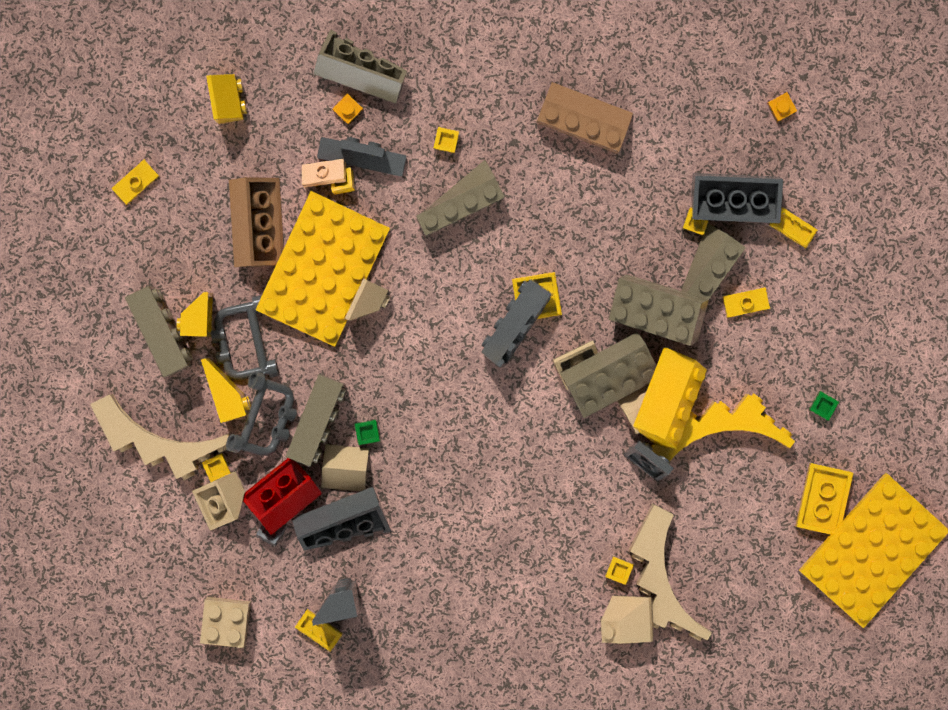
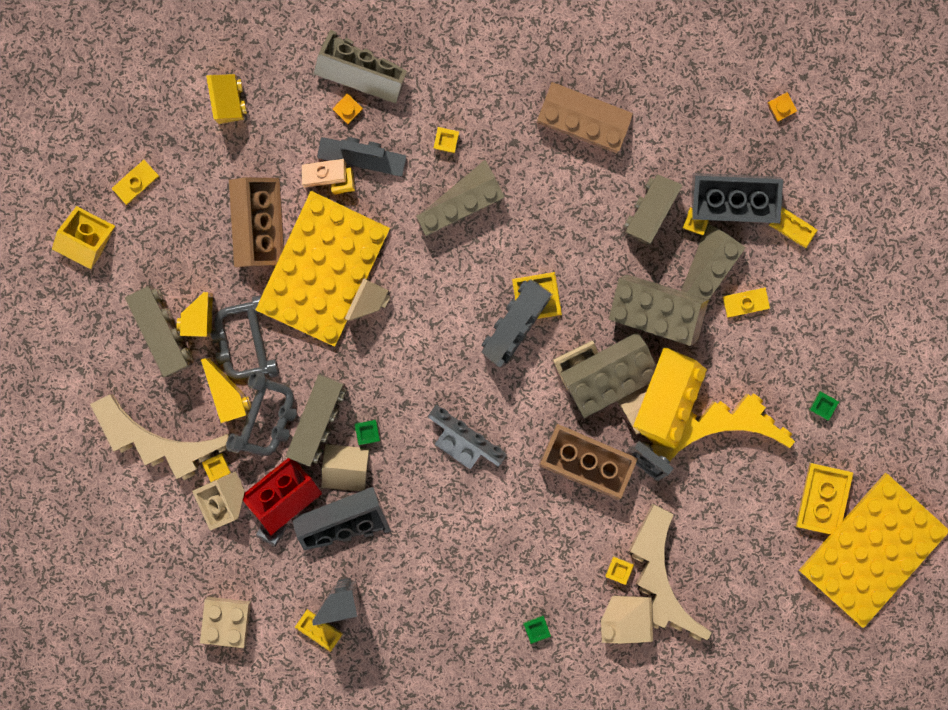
(82, 237): none -> yellow slope
(462, 441): none -> dark grey bracket
(537, 629): none -> green plate
(588, 462): none -> medium nougat slope
(652, 209): none -> dark tan slope

